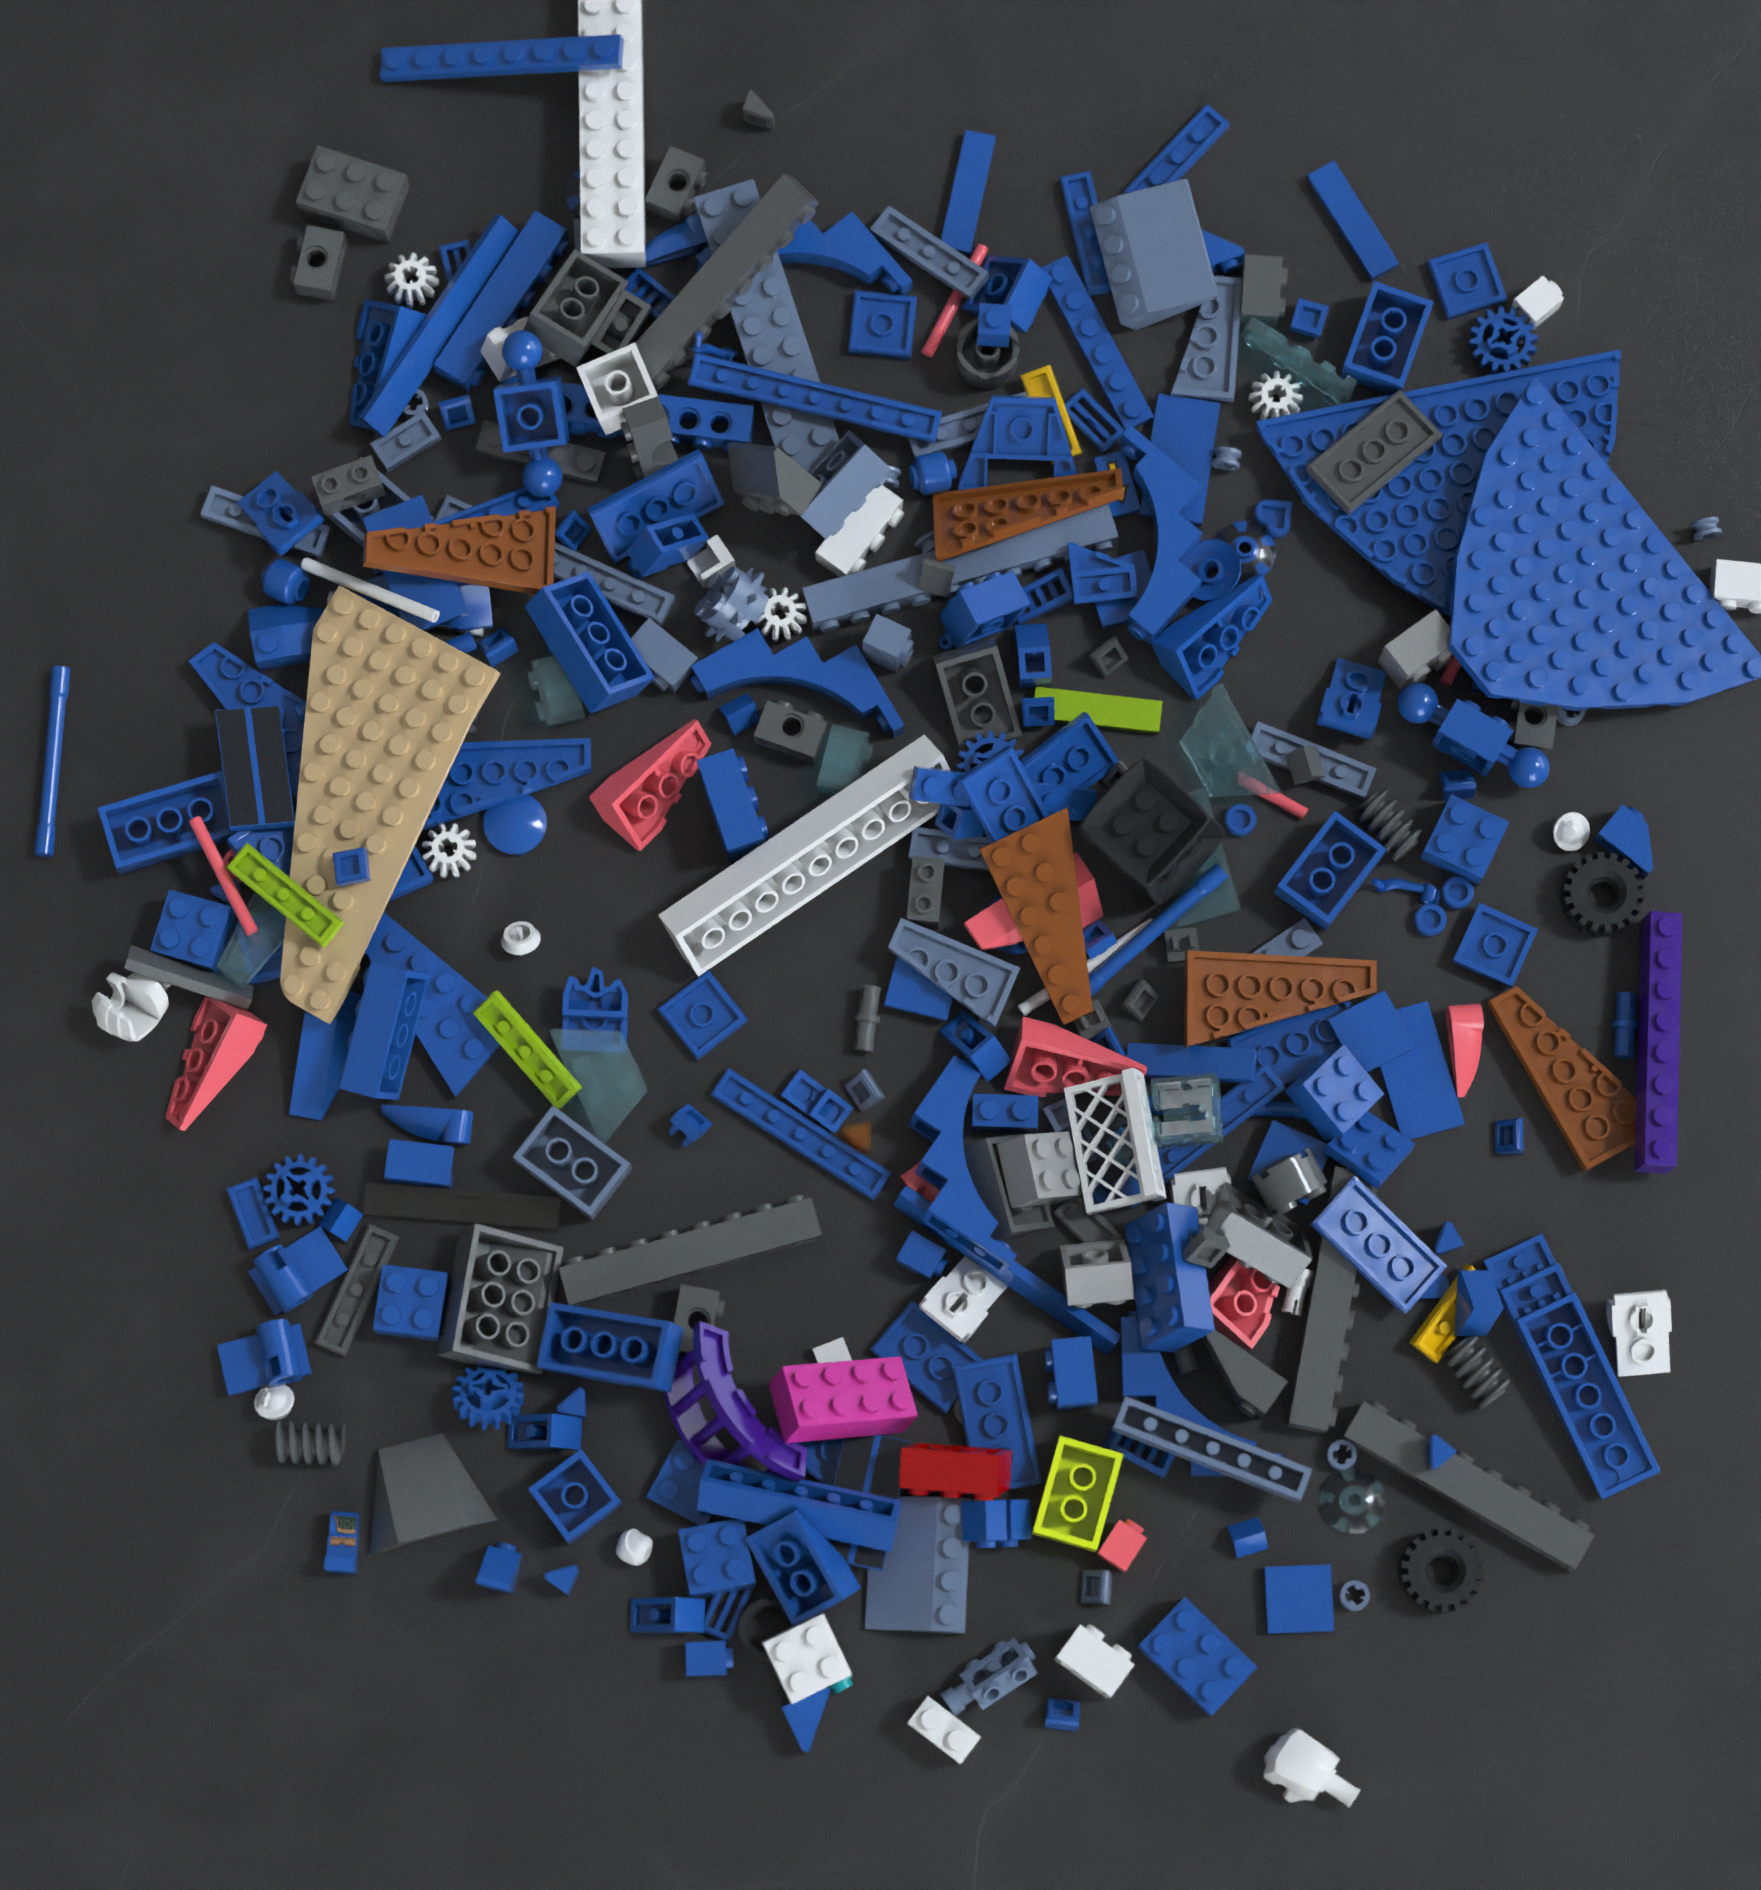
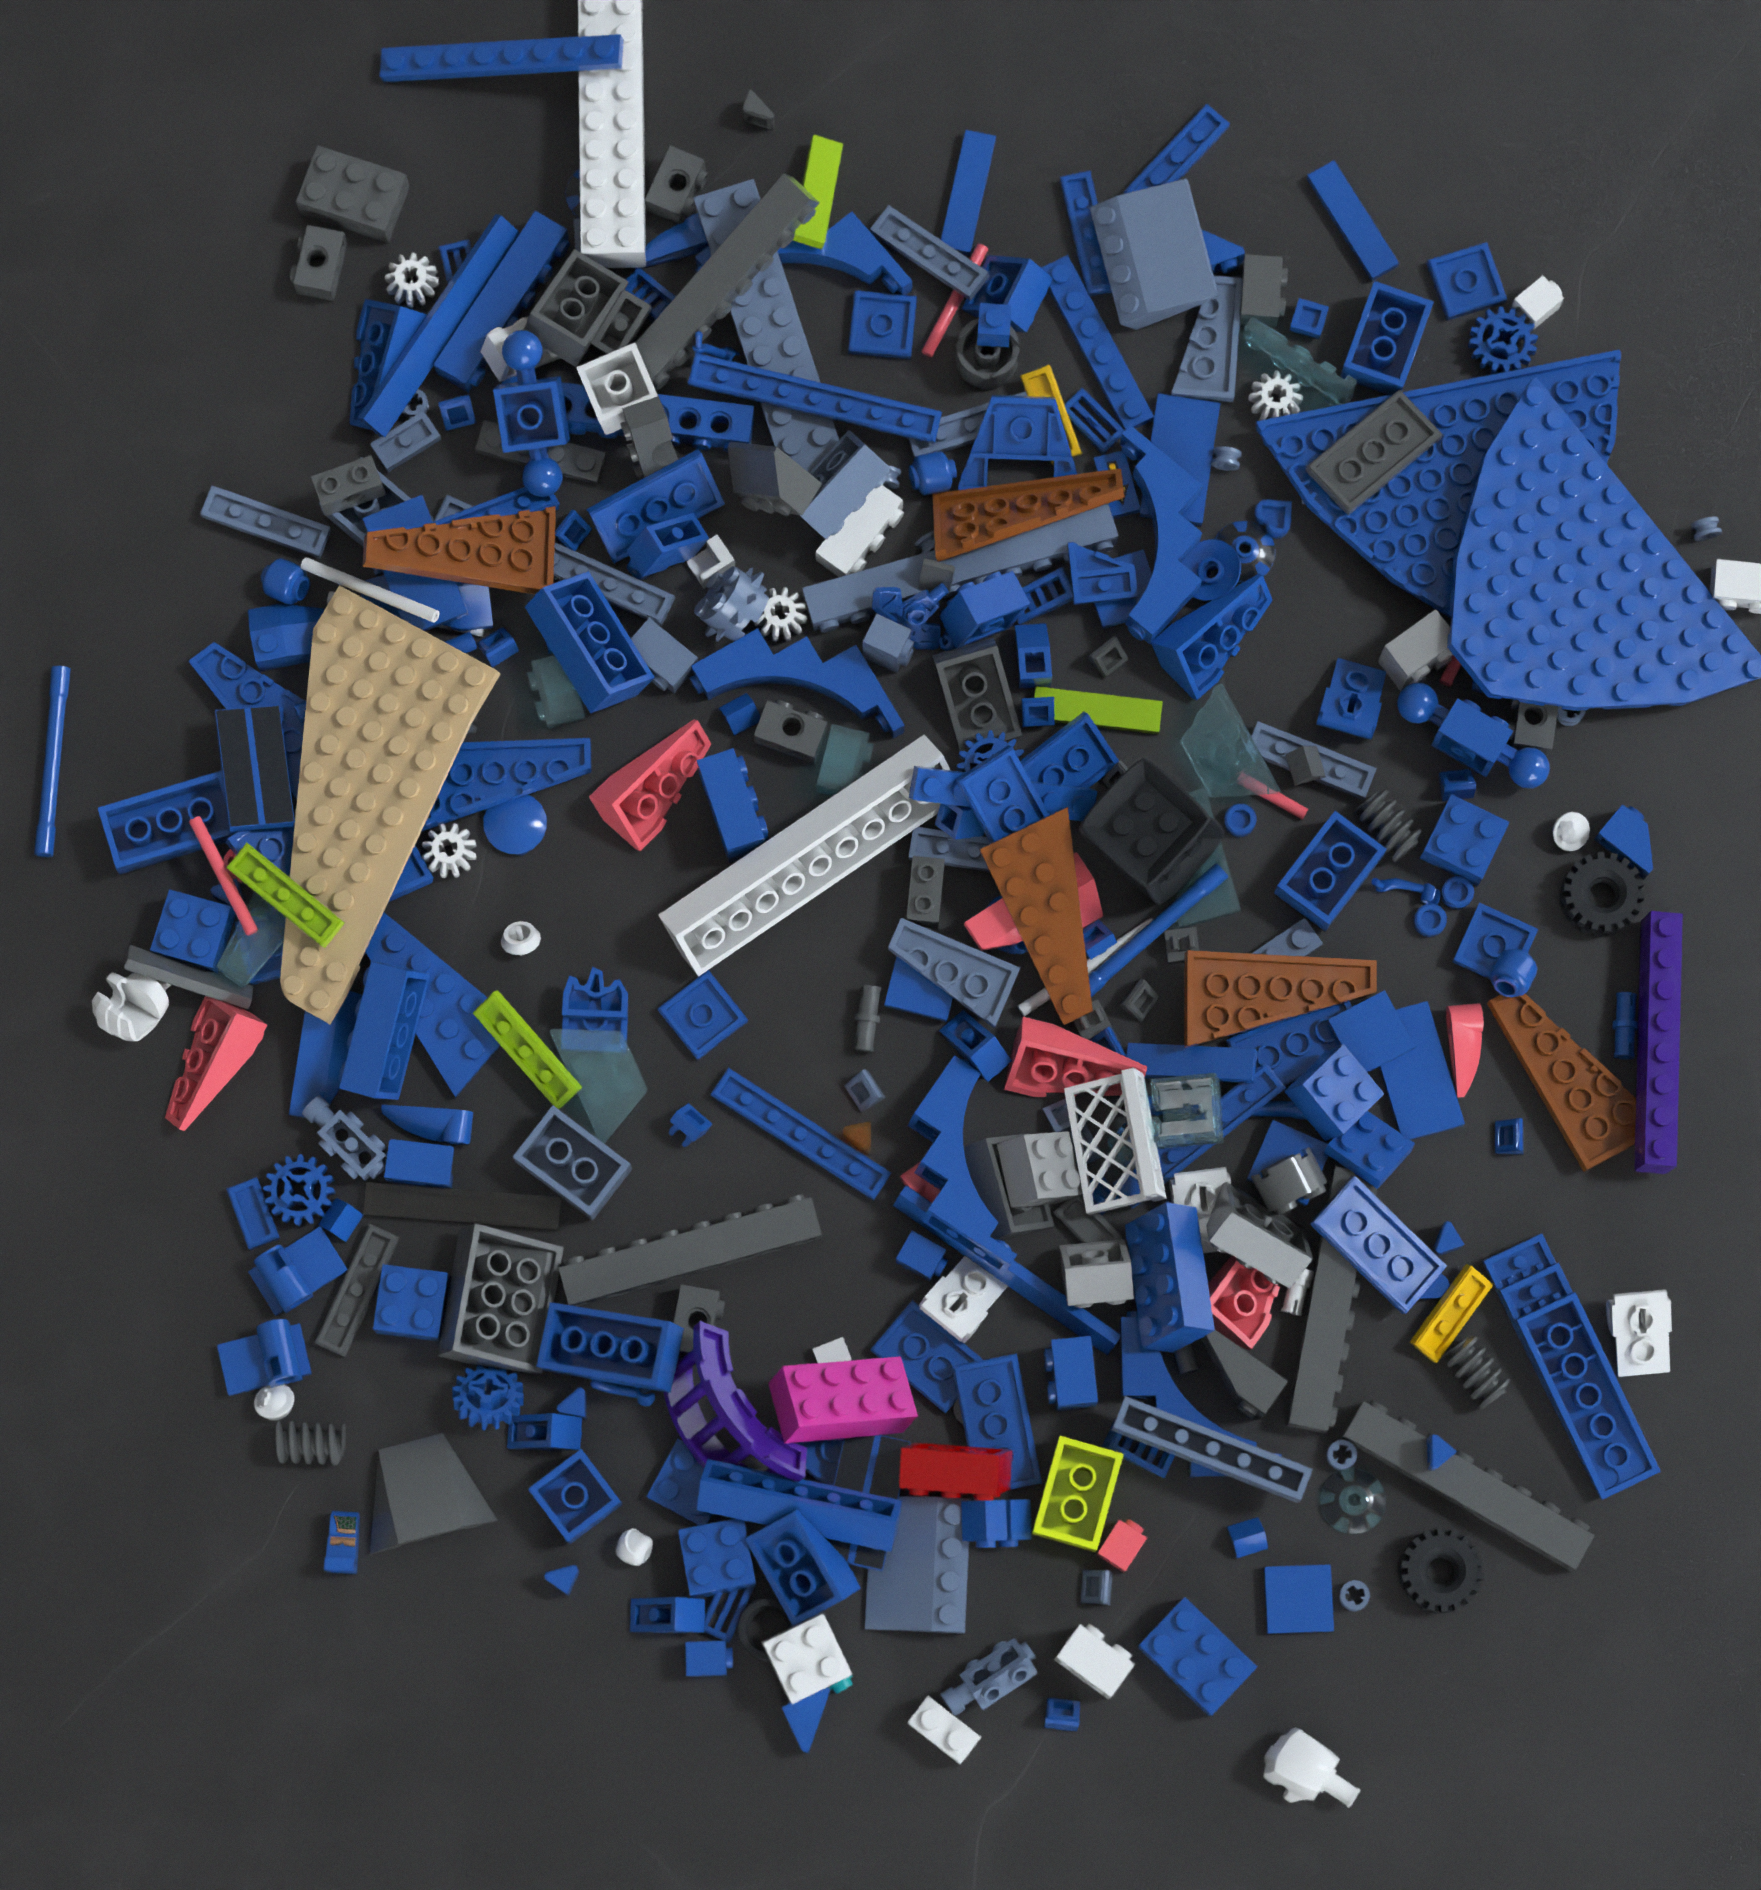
(280, 513): blue piece -> none
(351, 866): blue tile -> none
(354, 1146): none -> sand blue brick
(500, 1568): blue slope -> none
(643, 1399): none -> blue piece
(816, 1101): blue slope -> none
(820, 182): none -> lime tile
(912, 612): none -> blue piece
(1004, 1113): blue brick -> none
(1206, 1247): dark grey tile -> none
(1476, 1303): blue slope -> none
(1513, 973): none -> blue head

